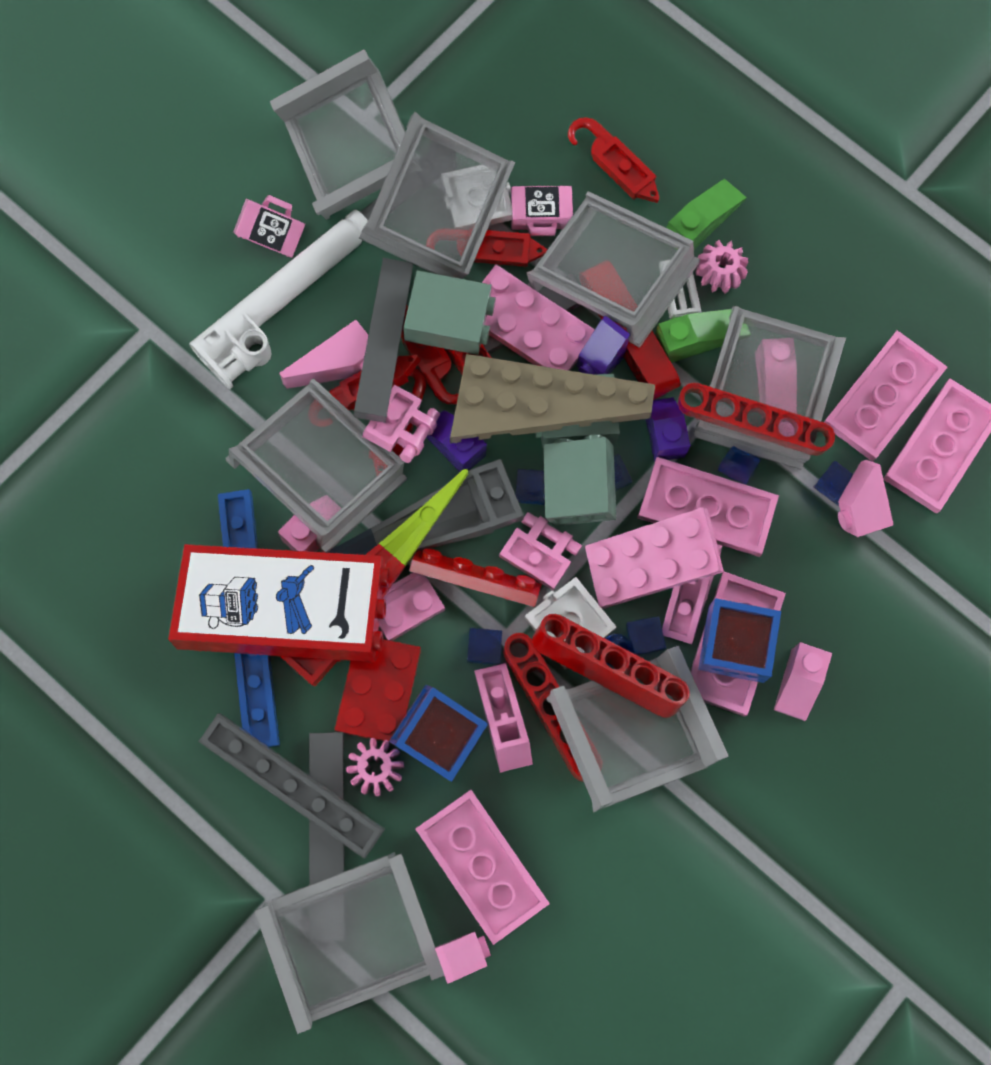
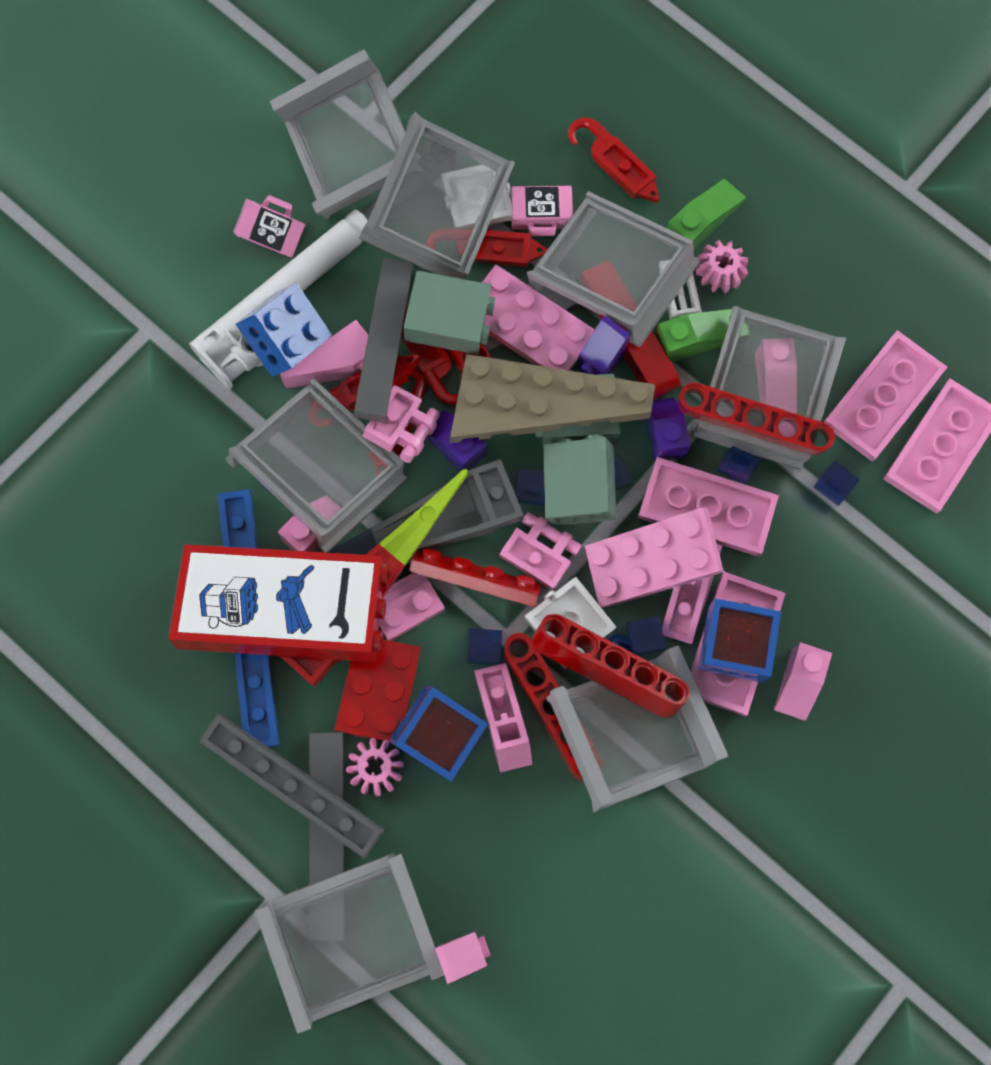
(284, 329): none -> piece
(482, 867): bright pink plate -> none
(865, 501): bright pink slope -> none

